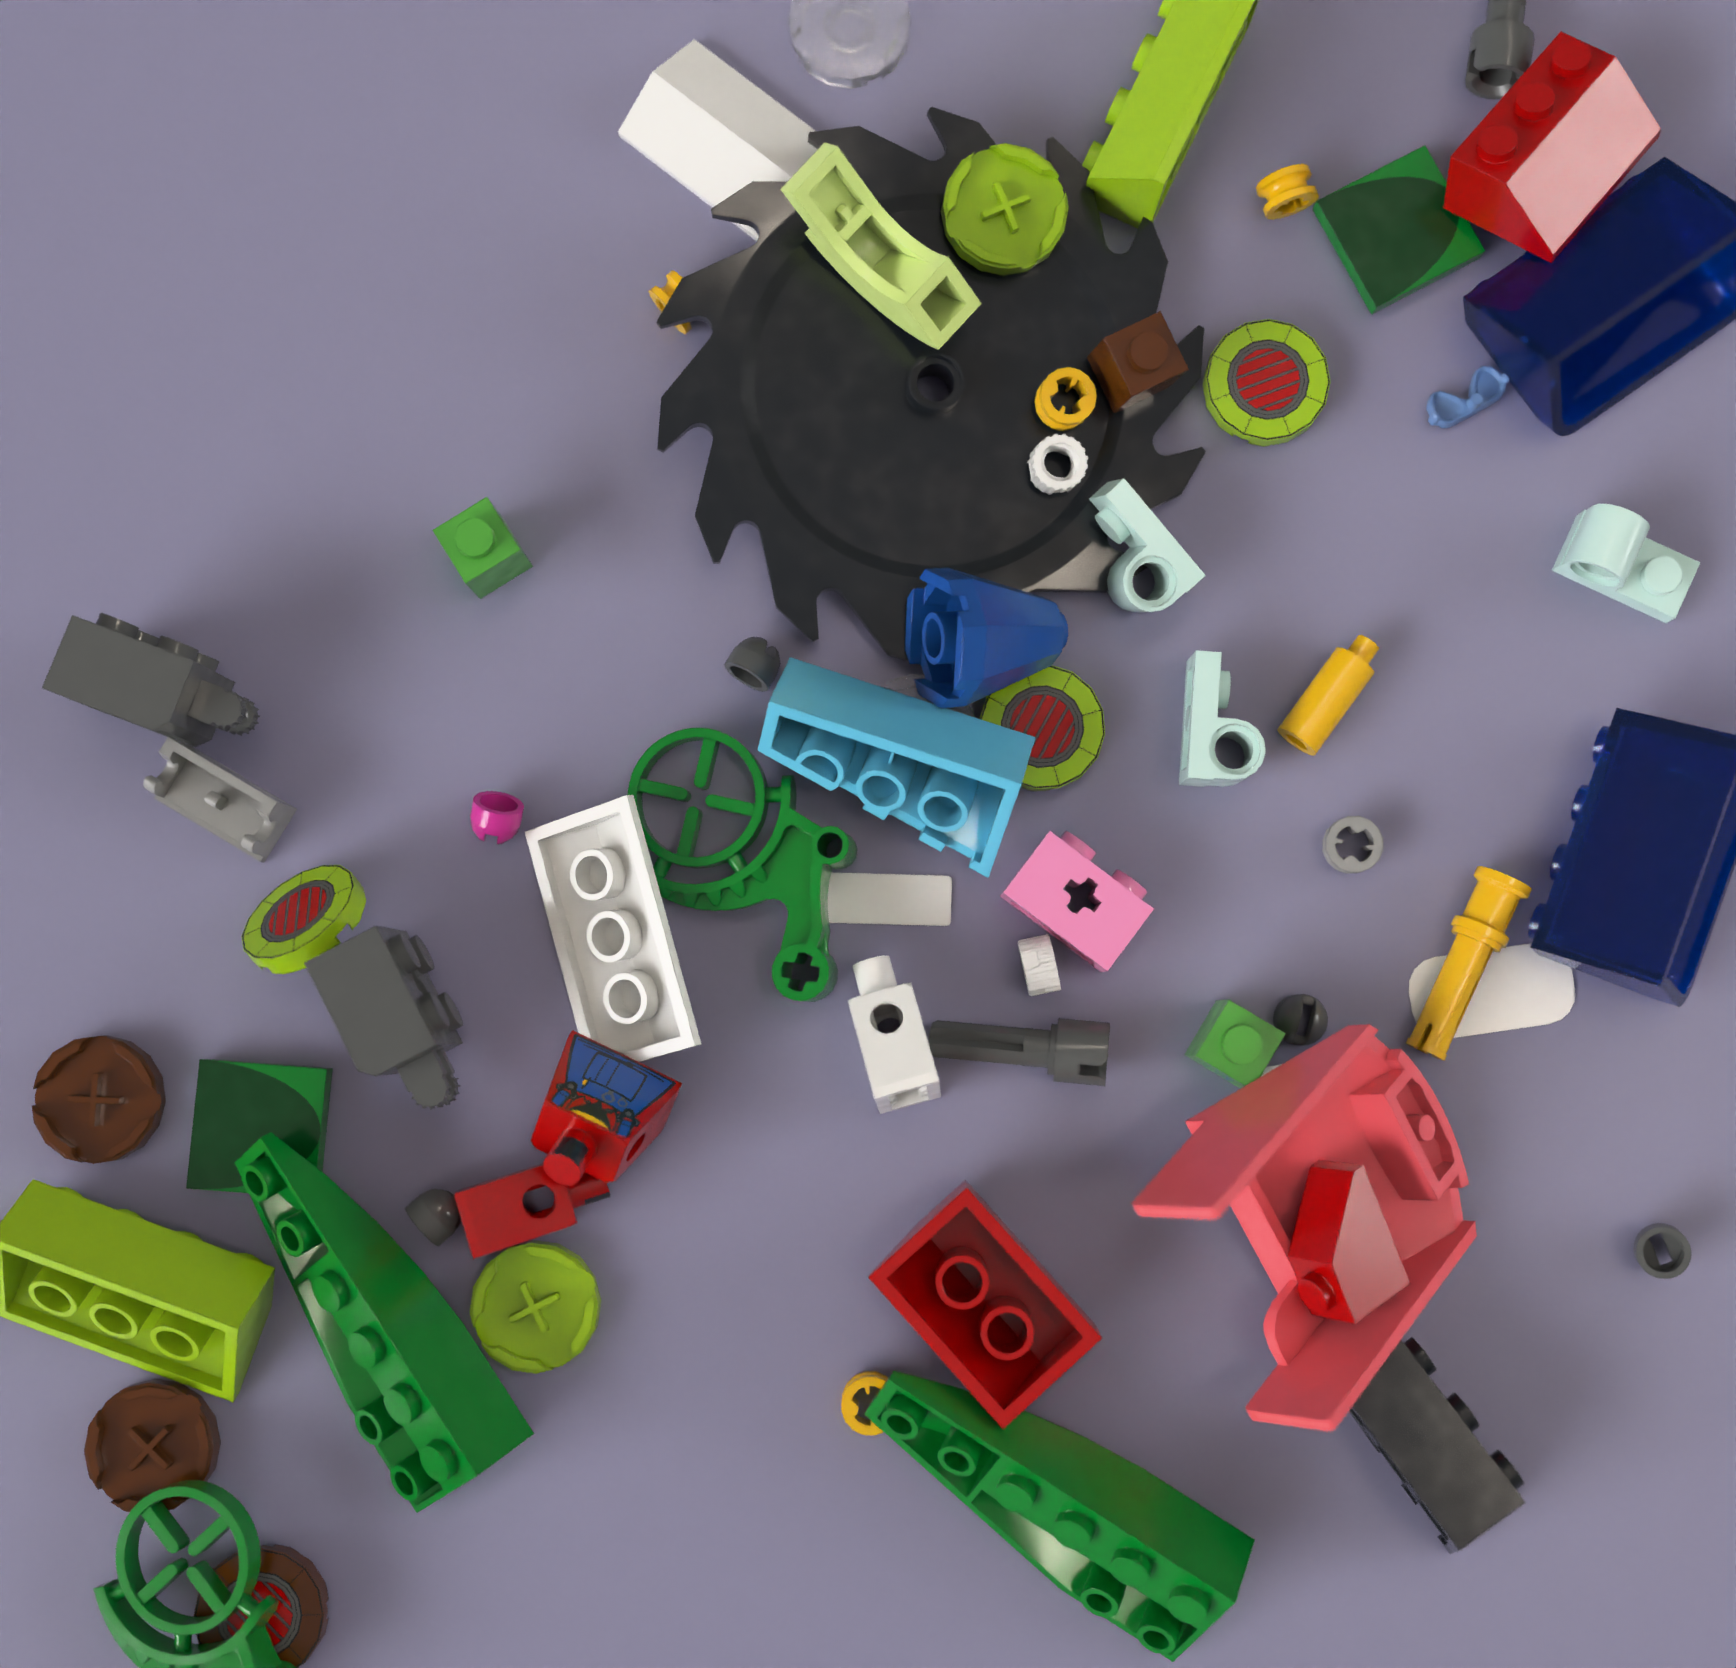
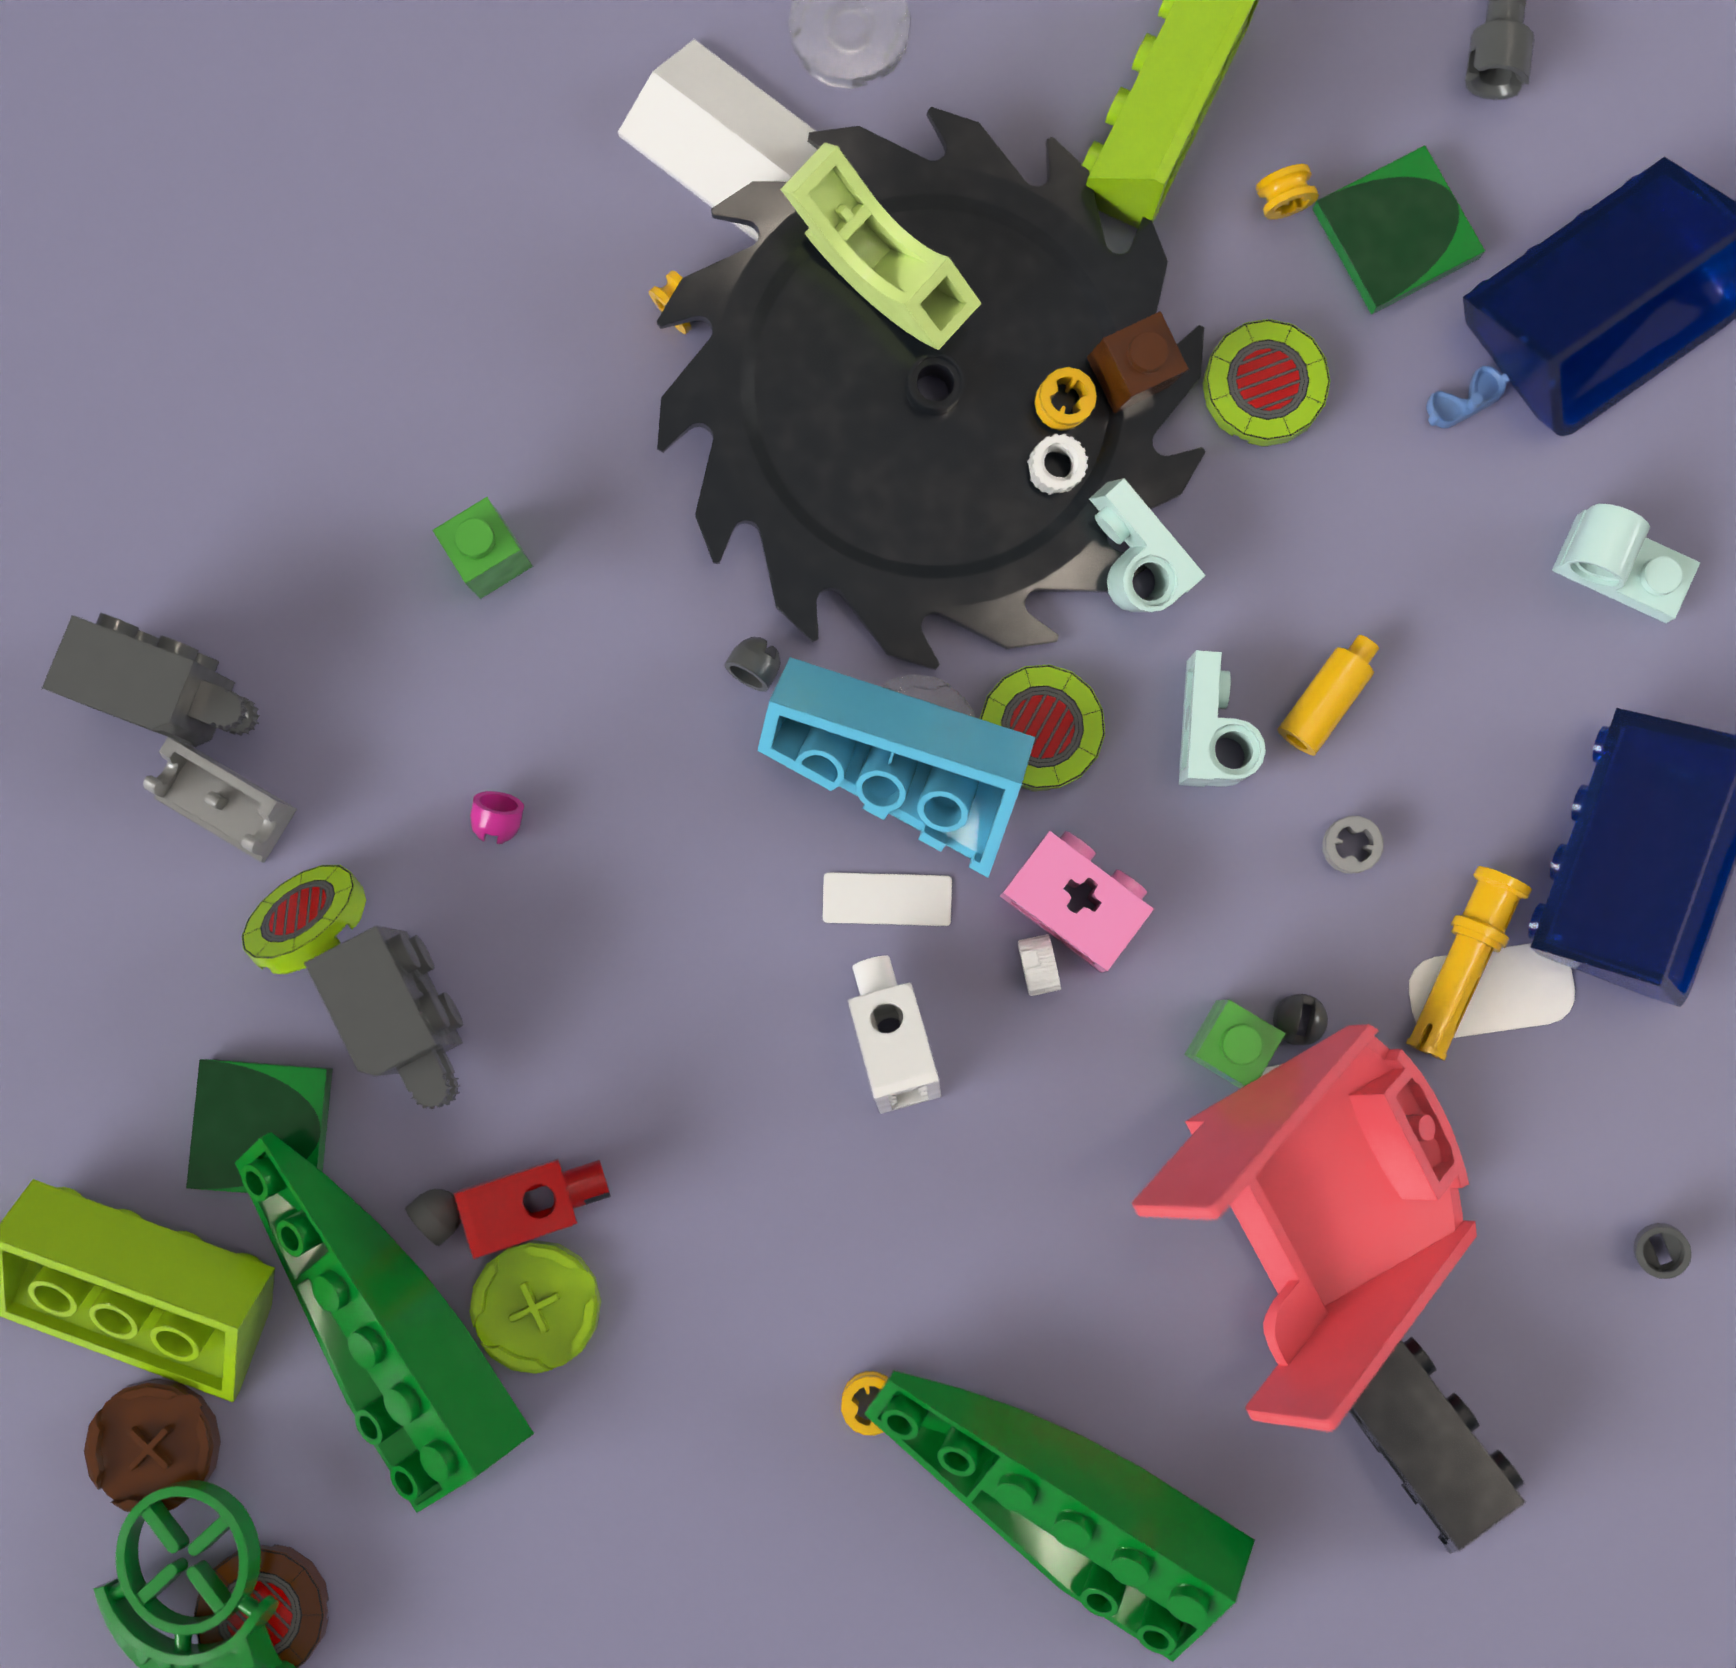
(98, 1099): reddish brown tile -> none
(600, 1112): torso -> none
(612, 931): white slope -> none
(787, 869): green piece -> none
(977, 636): blue cone -> none
(985, 1304): red slope -> none
(1004, 209): lime tile -> none
(1071, 1050): dark grey piece -> none
(1343, 1245): red slope -> none
(1551, 148): red slope -> none

